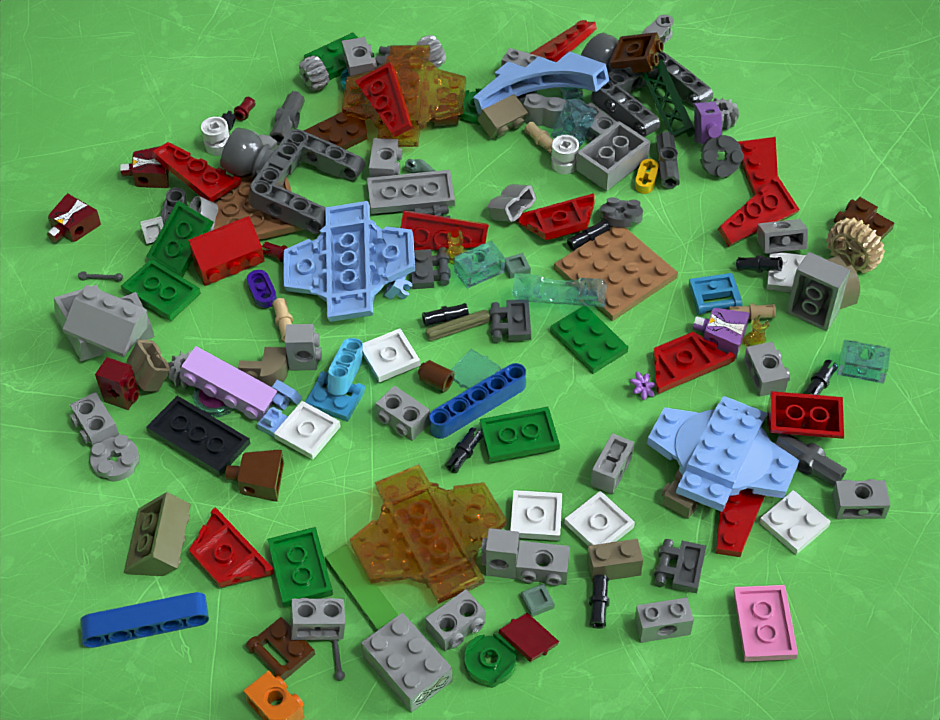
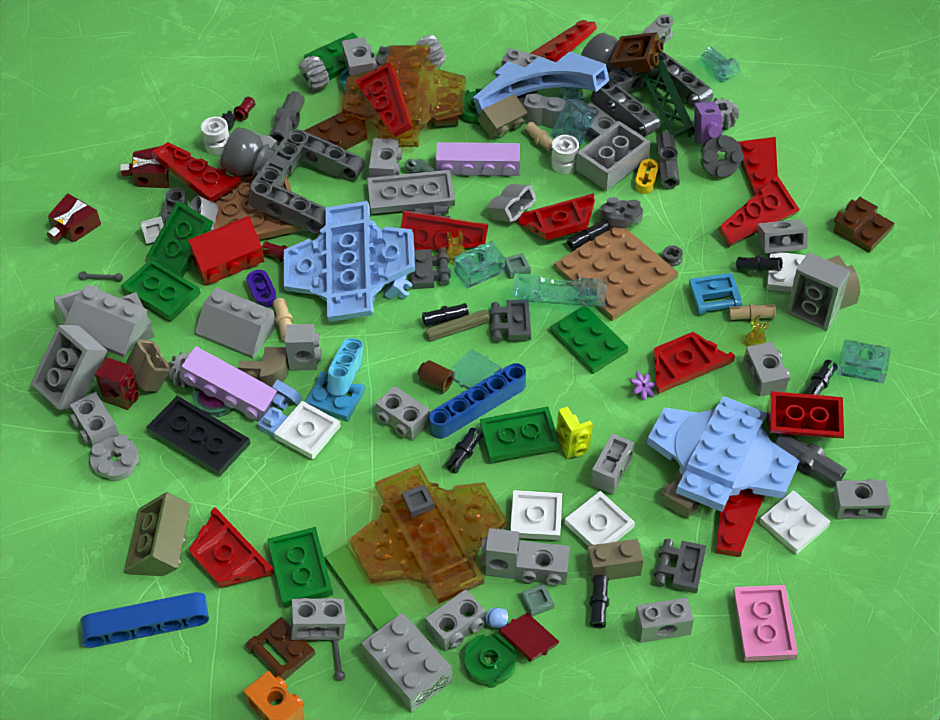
(68, 366): none -> light grey brick
(235, 322): none -> light grey slope
(259, 474): reddish brown torso -> none
(390, 355): white plate -> none
(418, 500): none -> dark grey plate
(479, 158): none -> lavender brick
(497, 617): none -> light blue hinge
(572, 436): none -> neon yellow bracket
(676, 252): none -> dark grey bush
(722, 67): none -> clear light blue piece
(724, 328): medium lavender torso -> none
(856, 244): tan gear -> none

